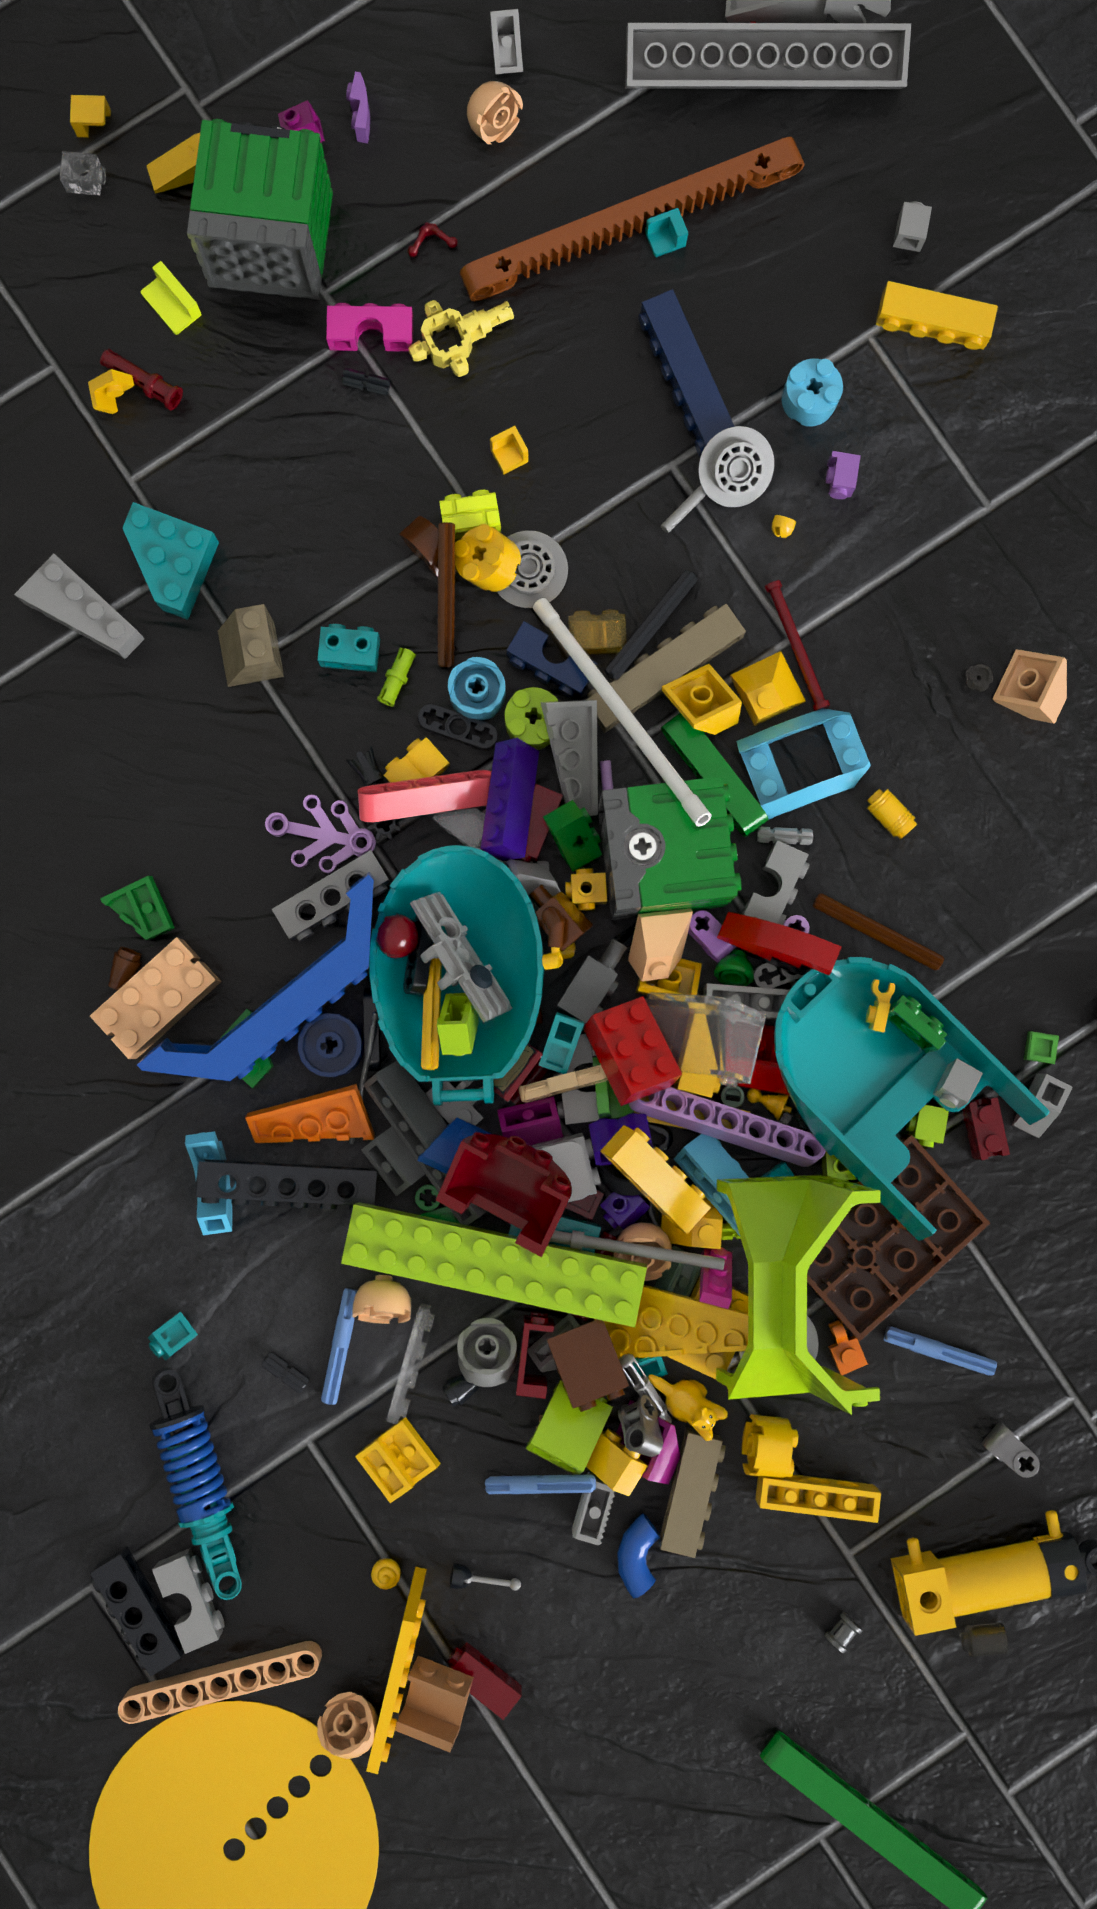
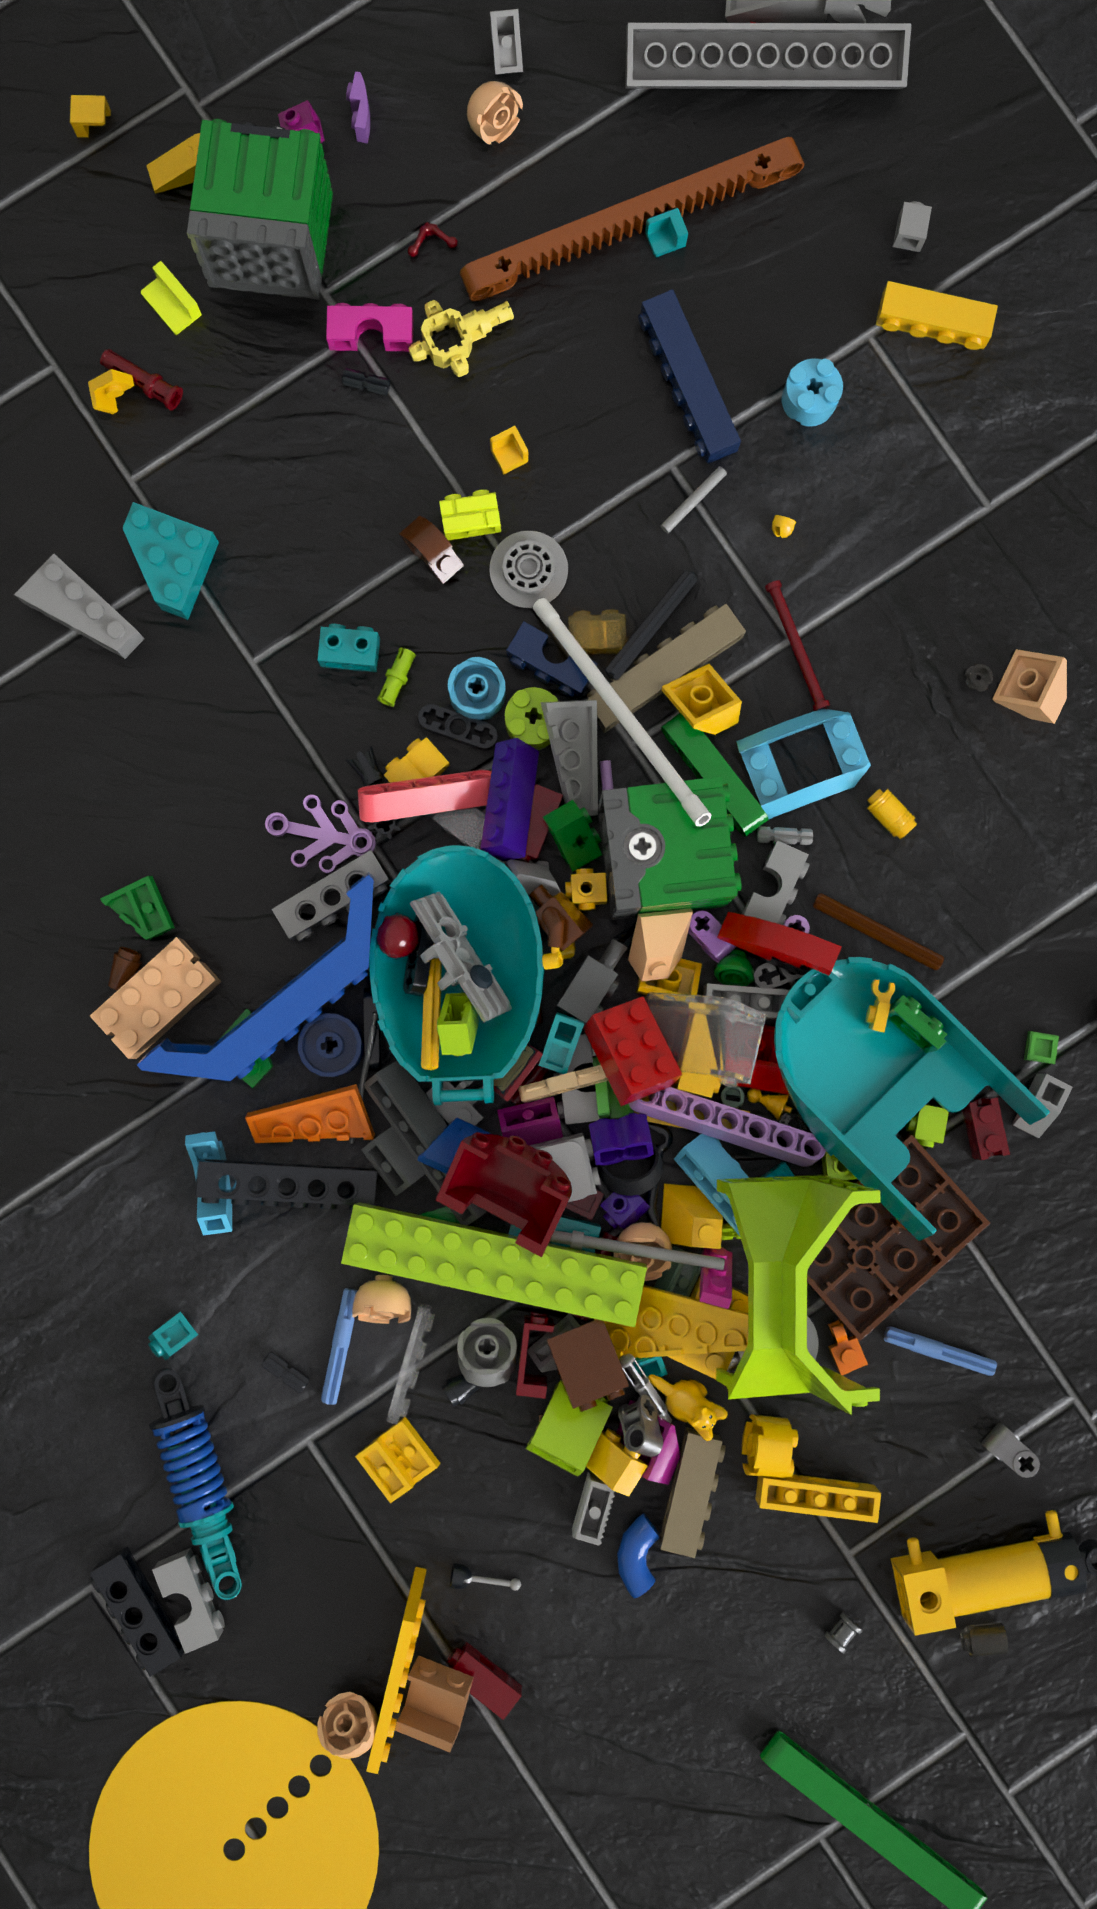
(73, 165): clear brick -> none
(210, 1692): light nougat beam -> none
(250, 646): dark tan slope -> none
(386, 1573): yellow plate -> none
(421, 1203): green bush -> none
(446, 593): reddish brown axle -> none
(487, 558): yellow brick -> none
(540, 1484): medium blue axle -> none
(655, 1178): yellow brick -> none
(737, 468): light grey wheel -> none
(767, 688): yellow slope -> none
(842, 474): medium lavender brick -> none
(957, 1084): light grey brick -> none

